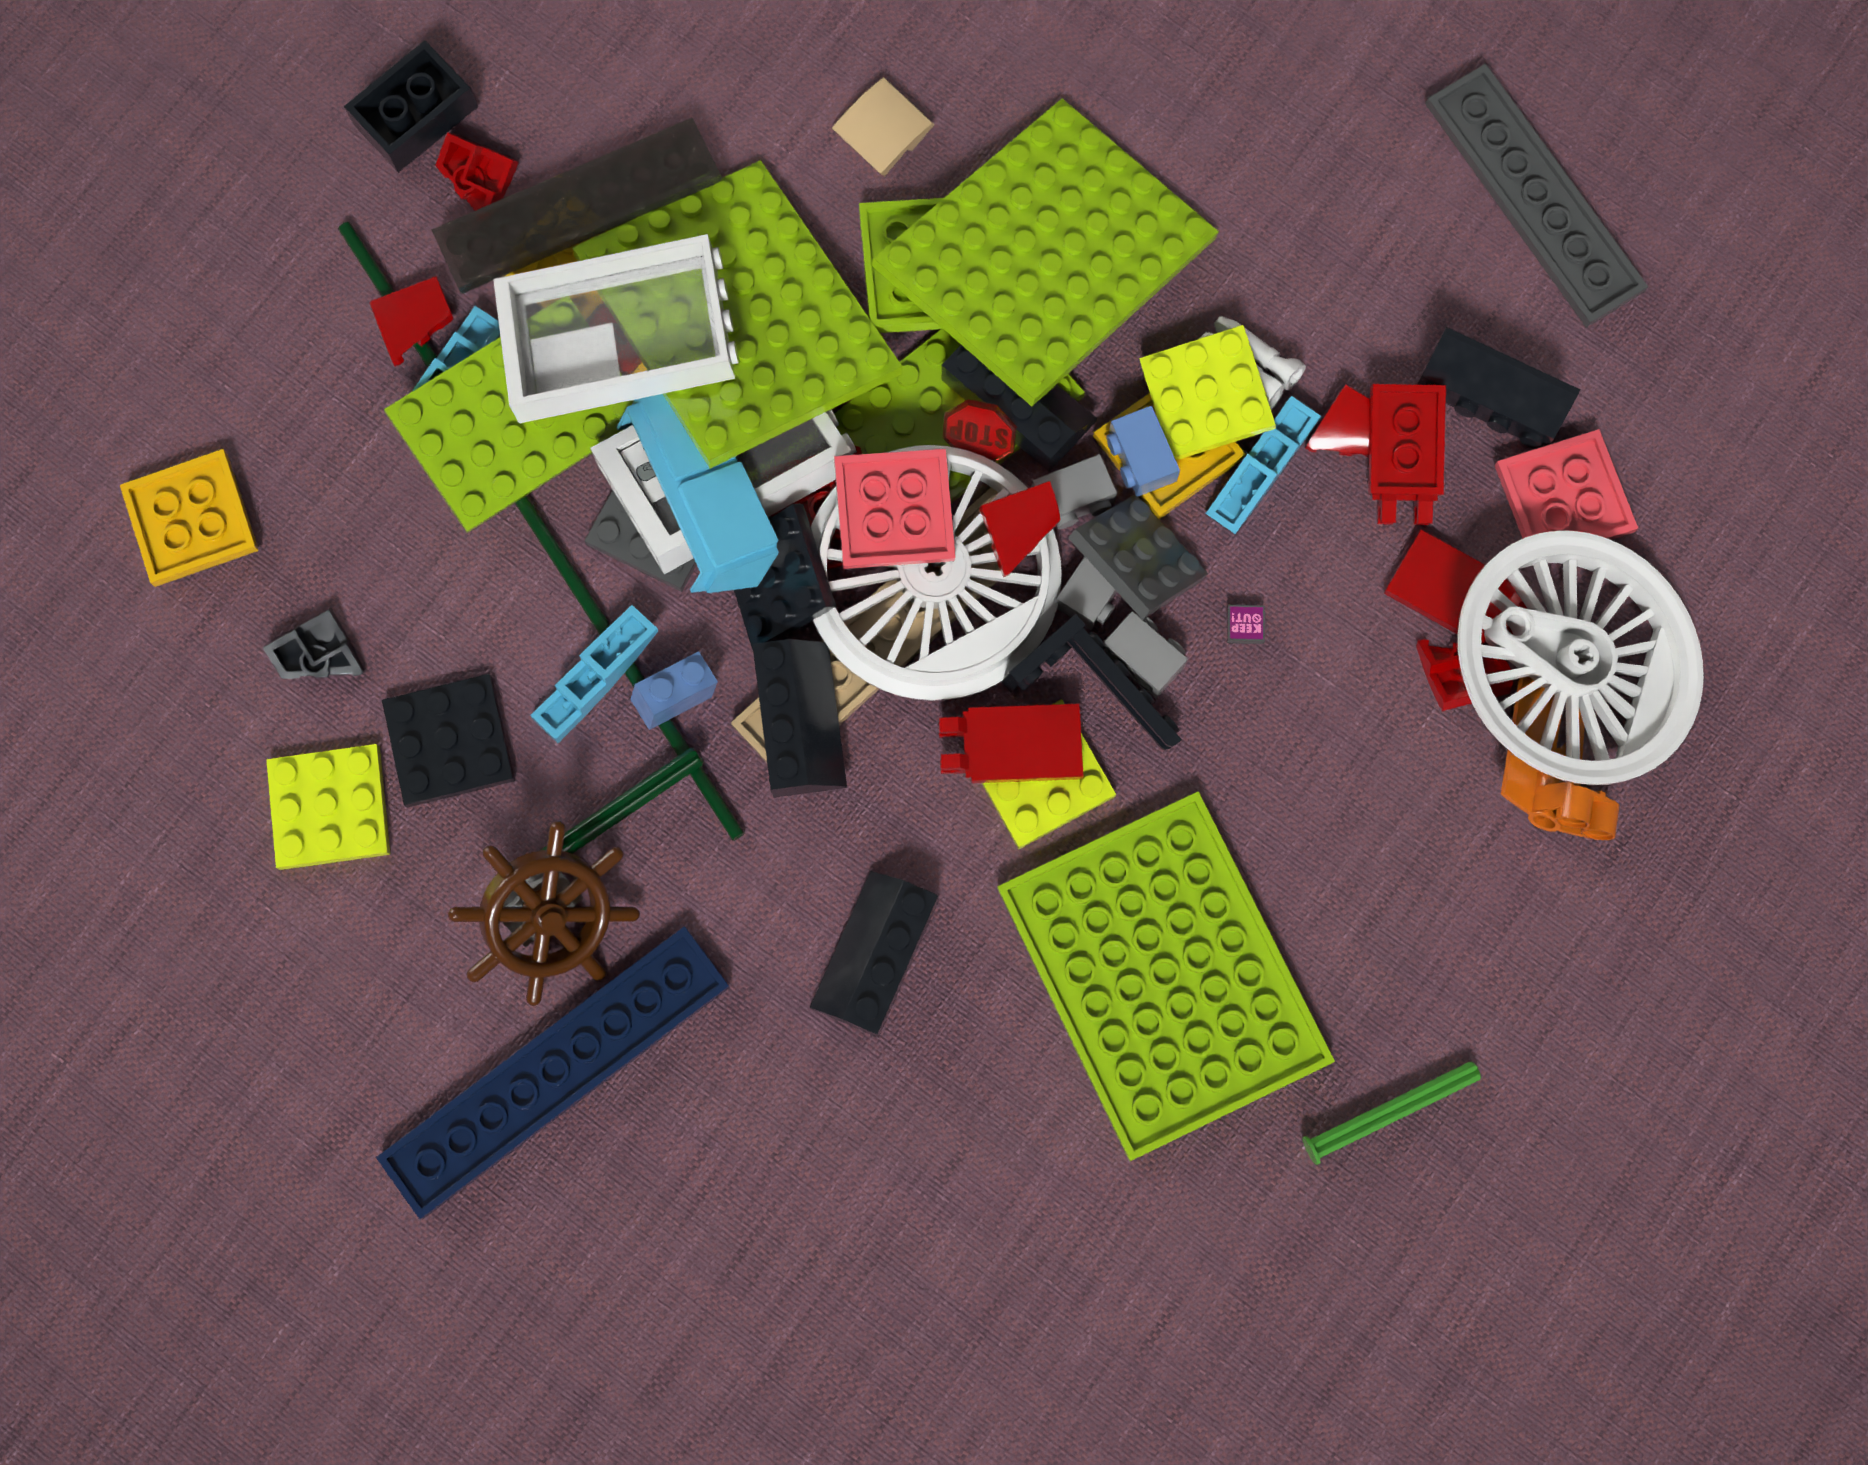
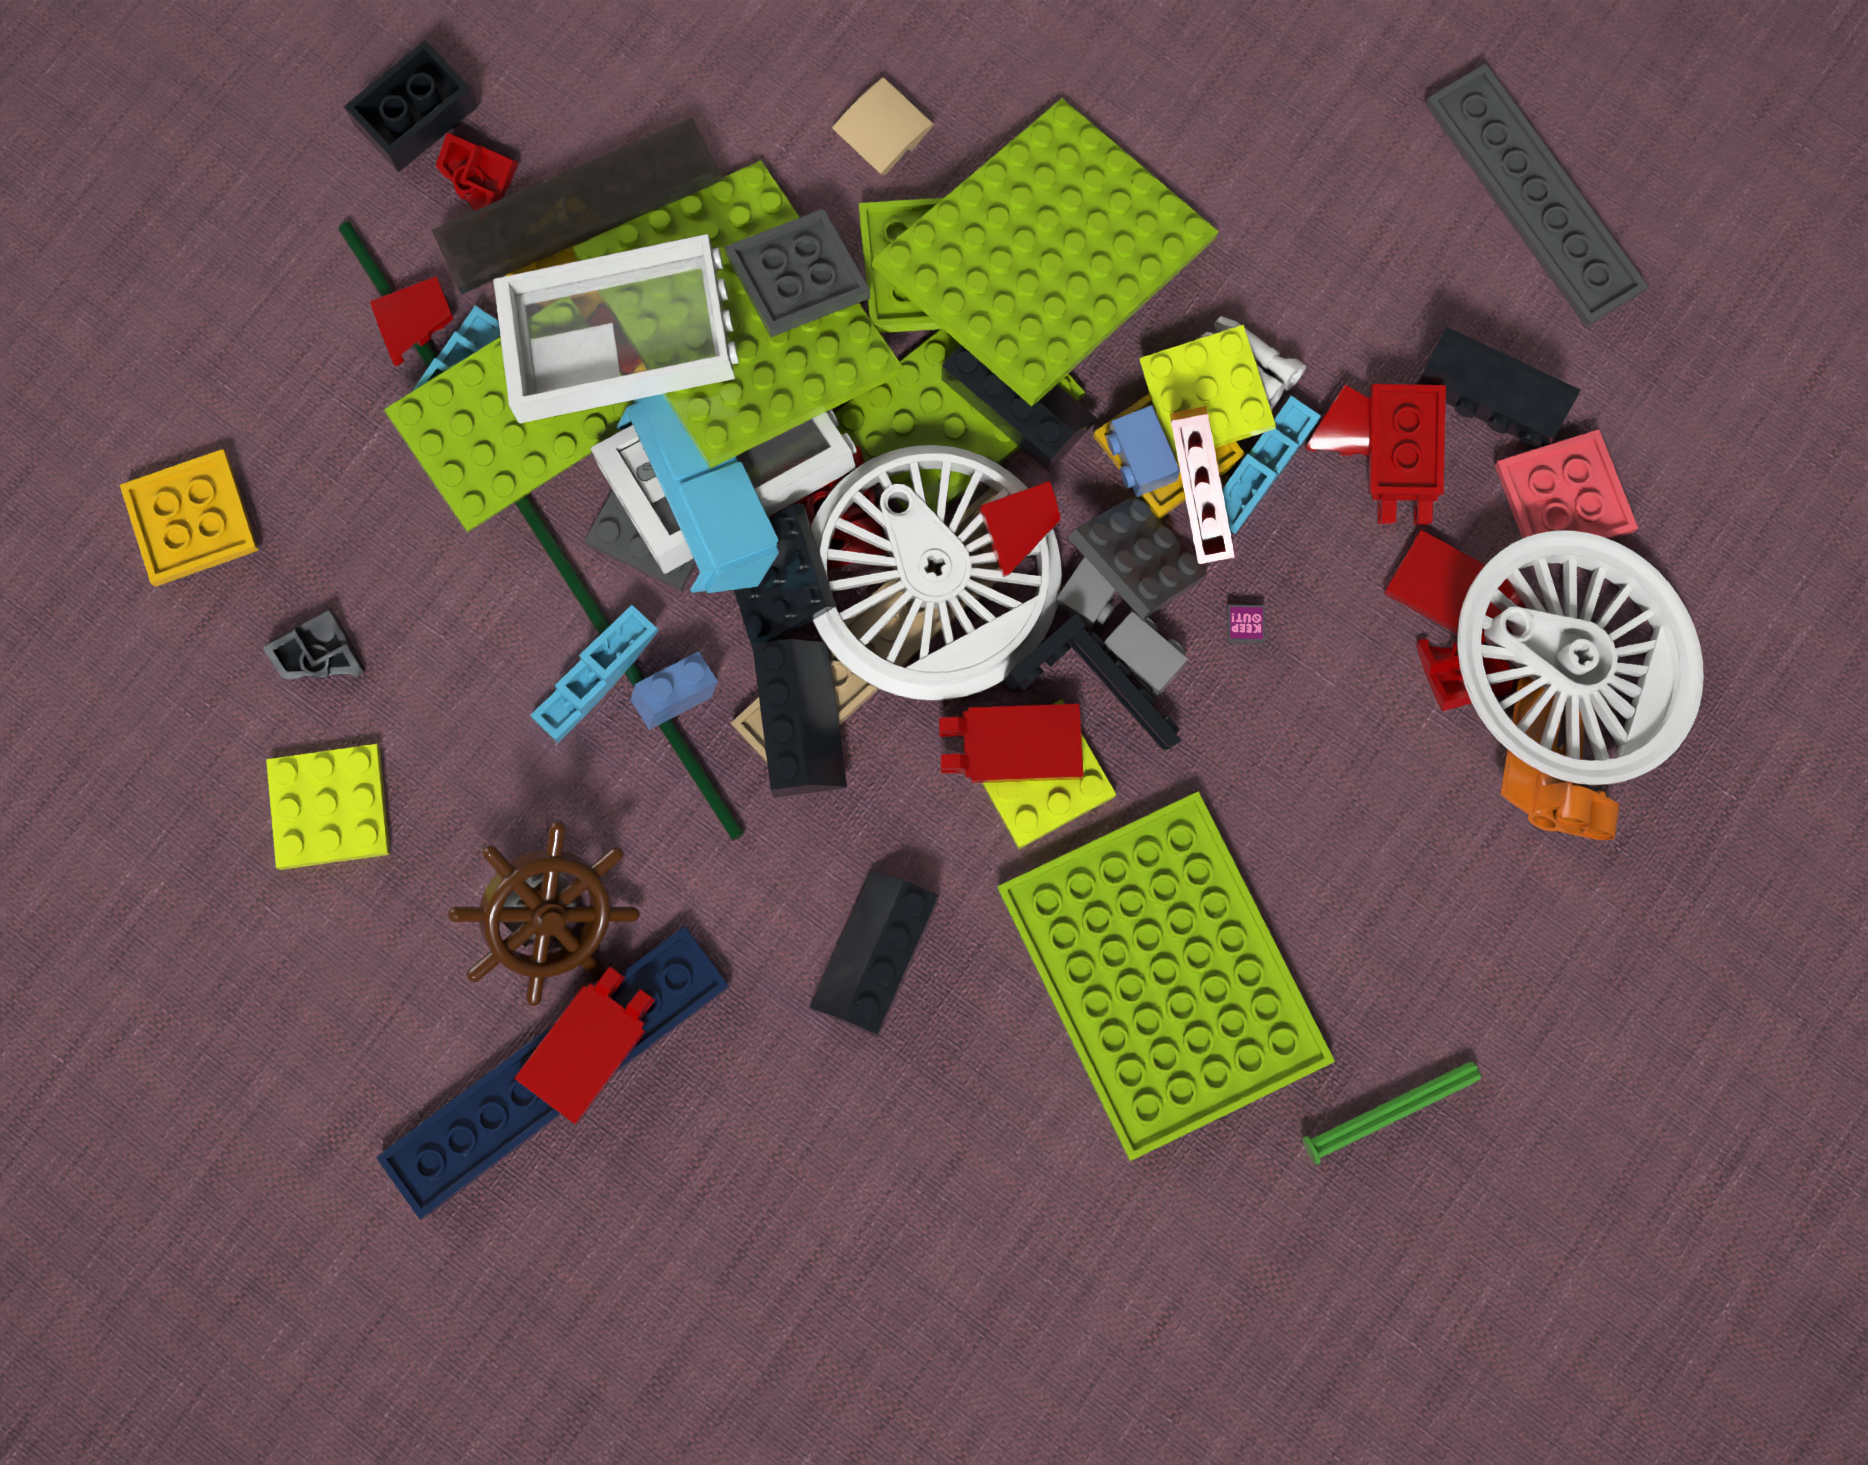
(448, 740): black plate -> none
(585, 1047): none -> red tile
(631, 800): dark green axle -> none
(797, 272): none -> dark grey plate
(894, 508): coral plate -> none
(980, 429): piece -> none
(1081, 490): light grey brick -> none
(1202, 484): none -> brick

